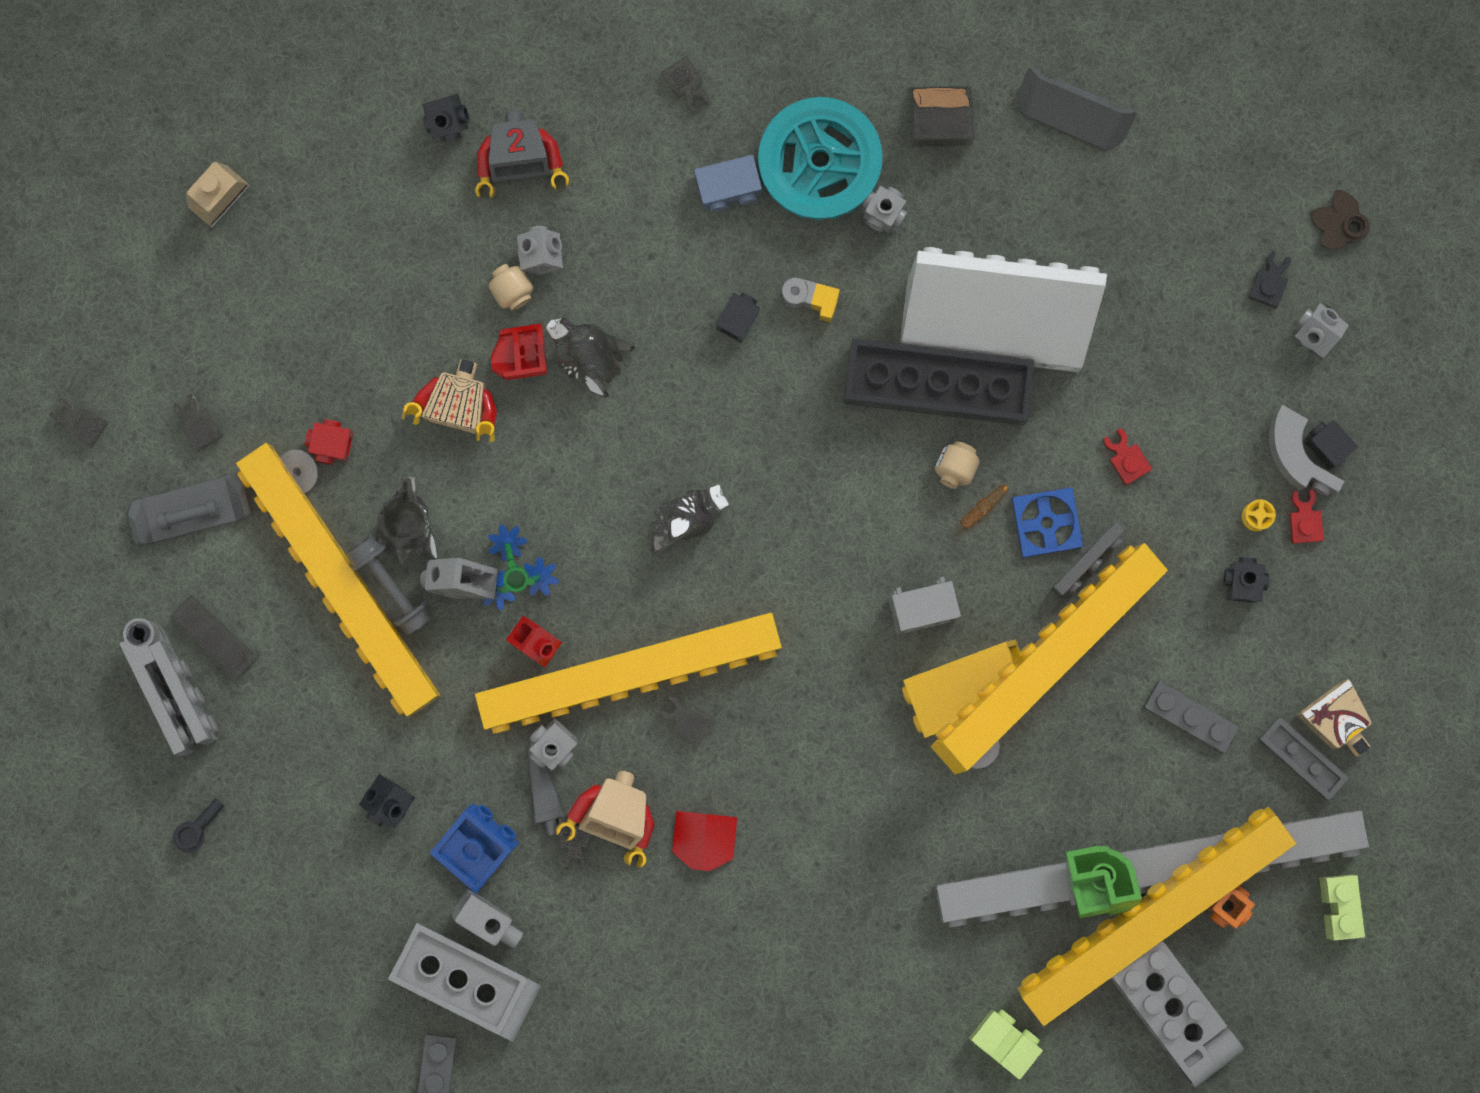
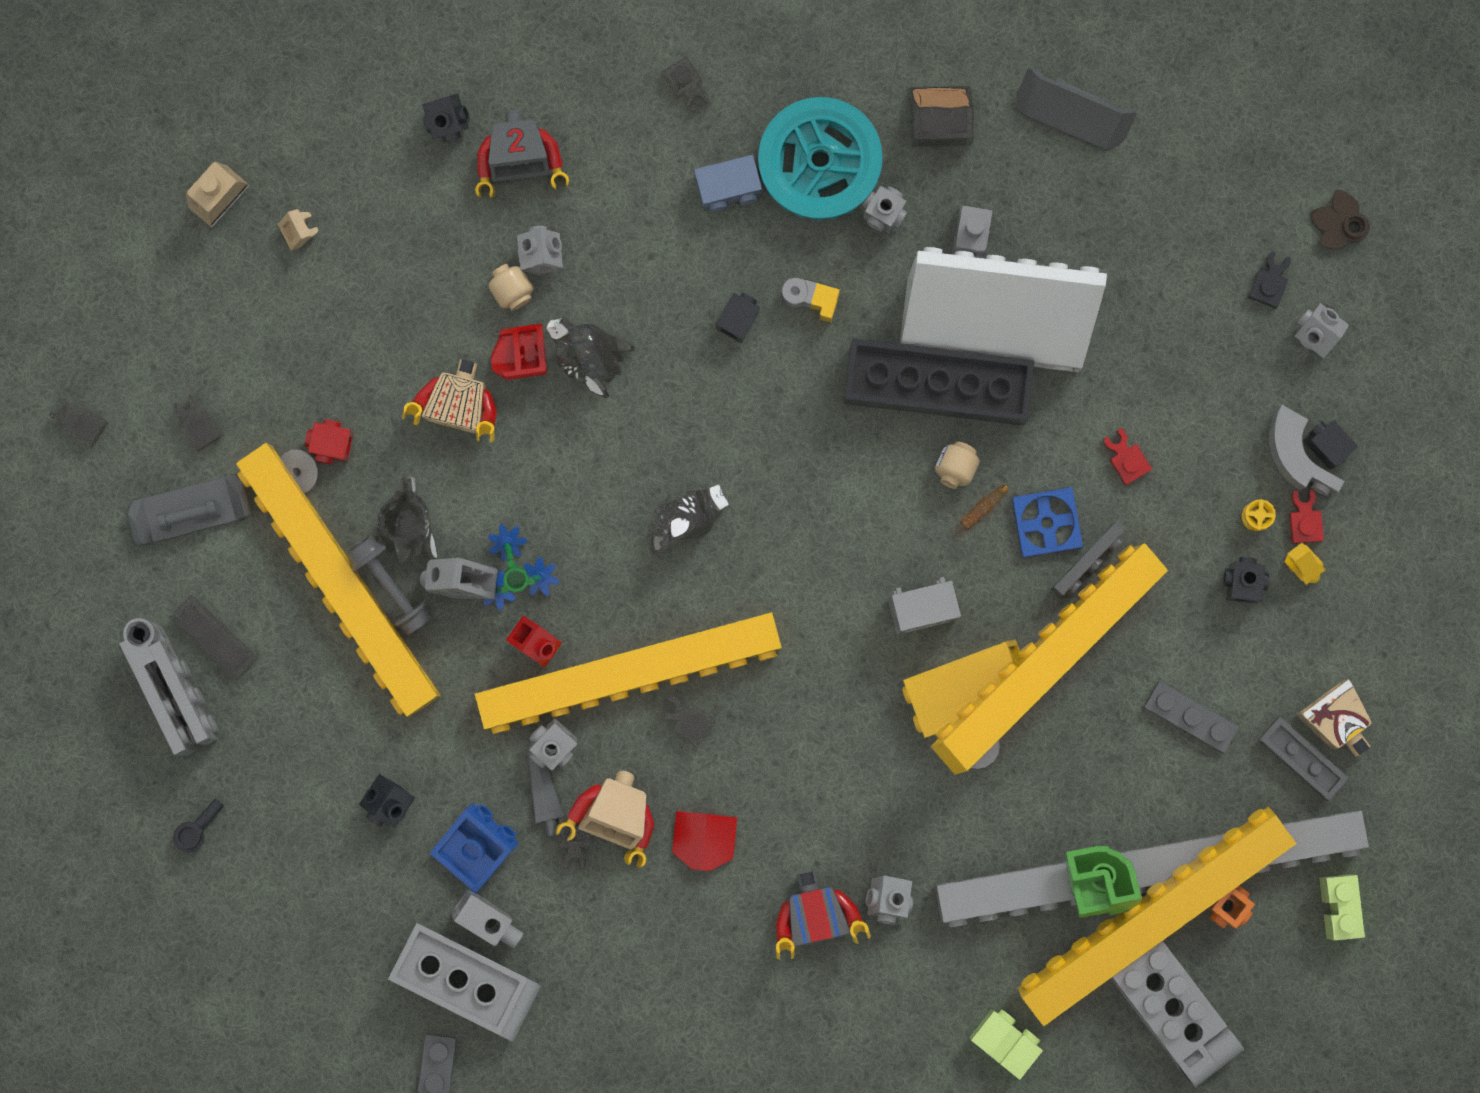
(295, 229): none -> tan tile
(816, 916): none -> torso
(889, 899): none -> light grey brick
(972, 230): none -> light grey torso
(1304, 564): none -> yellow piece

